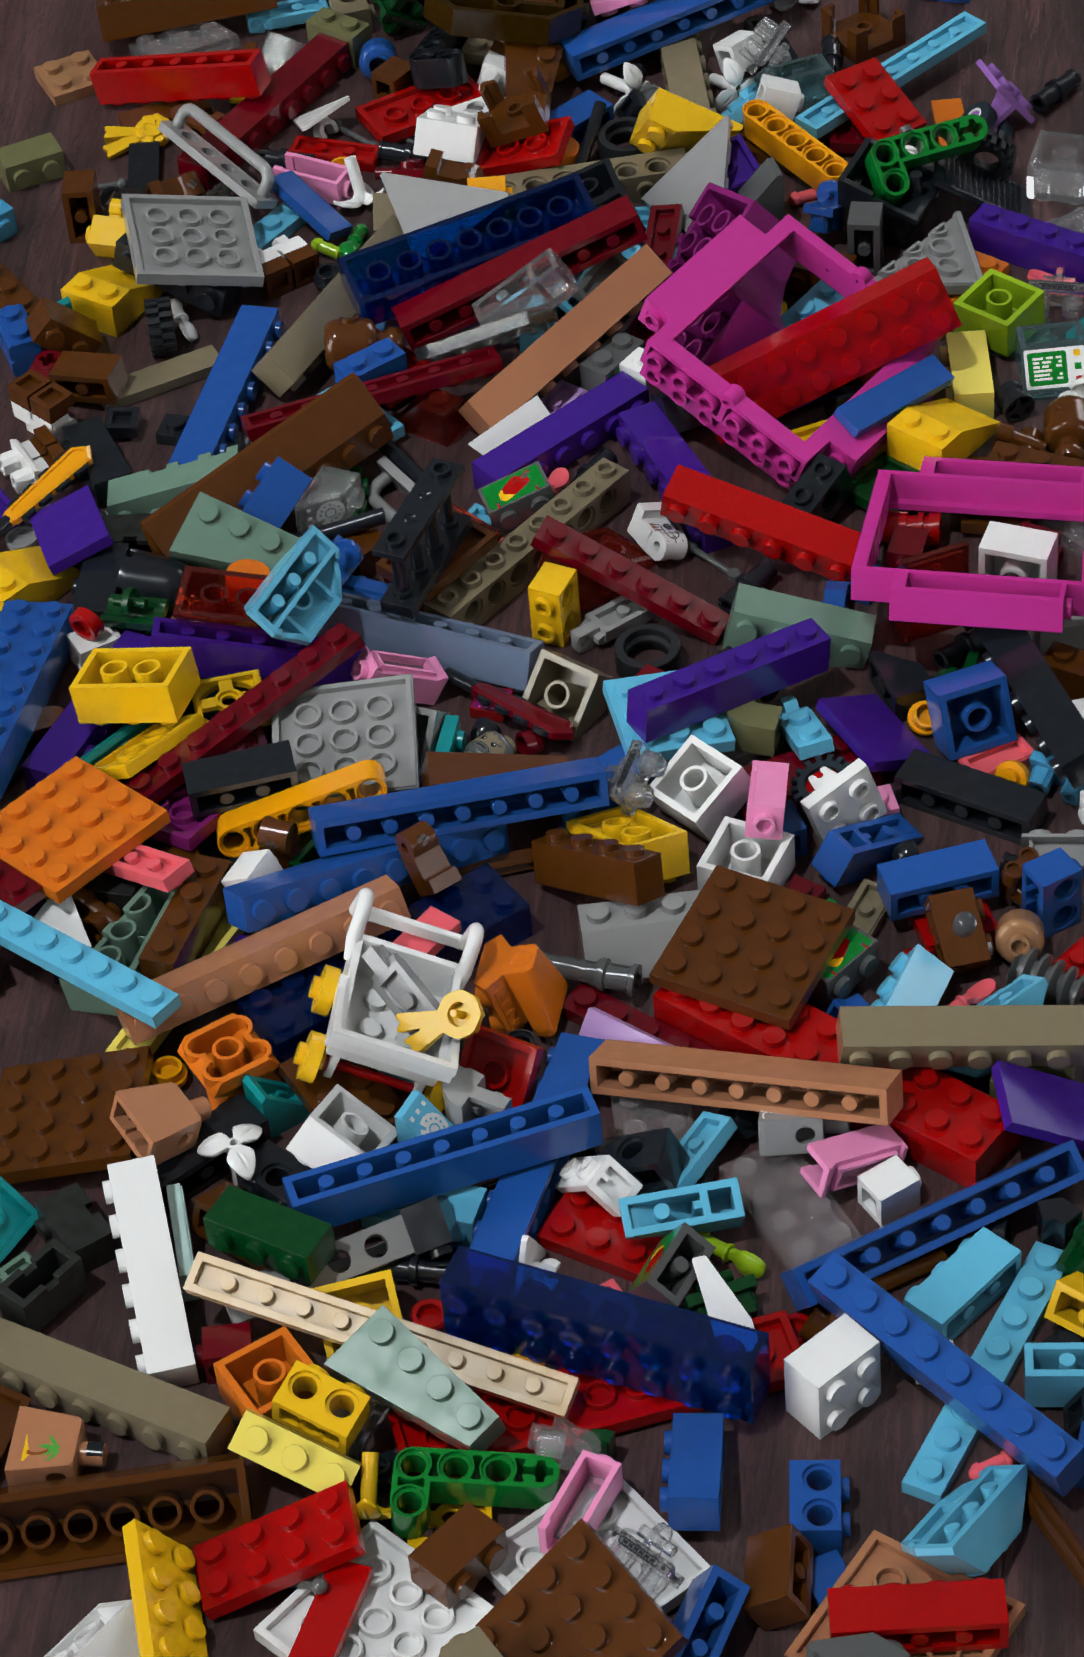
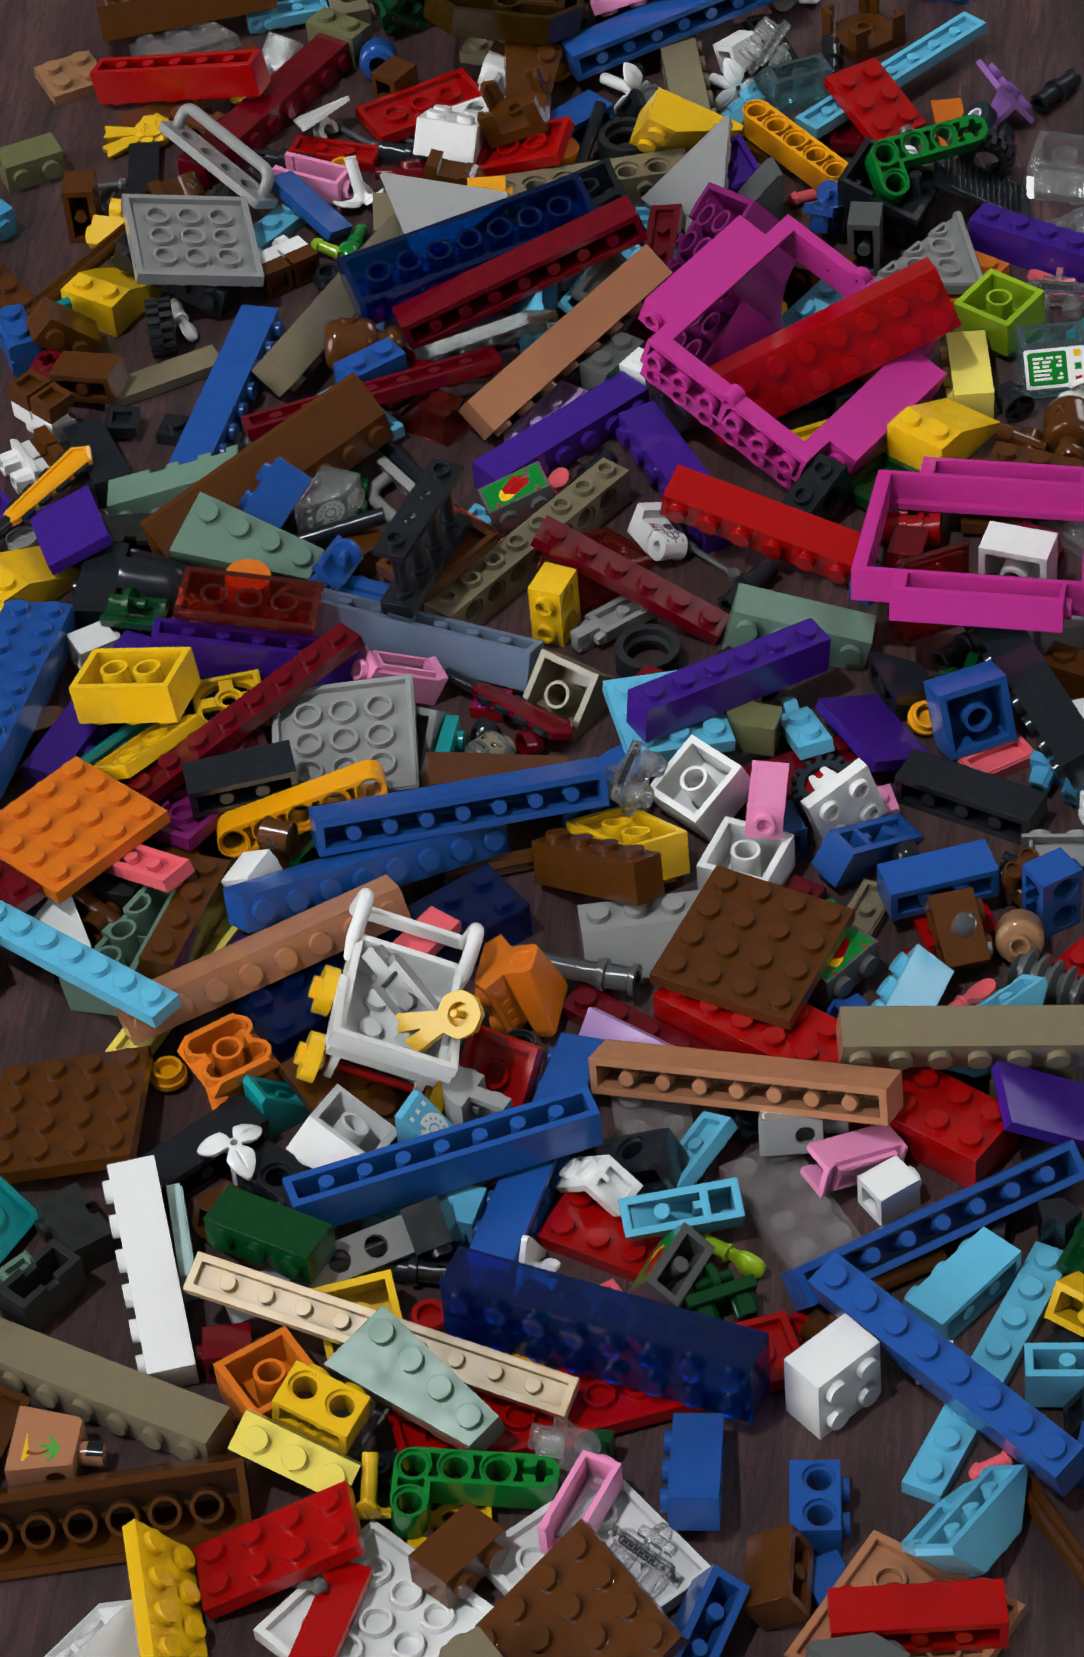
(86, 624): red tile -> none
(92, 259): none -> reddish brown axle
(158, 1120): nougat torso -> none
(299, 590): medium azure wedge -> none
(425, 859): reddish brown leg -> none
(438, 61): black beam -> none
(510, 426): white sticker -> none
(536, 286): clear slope -> none
(717, 1296): white sticker -> none
(781, 94): white brick -> none
(836, 593): blue piece -> none
(893, 396): blue tile -> none
(1013, 771): light orange plate -> none

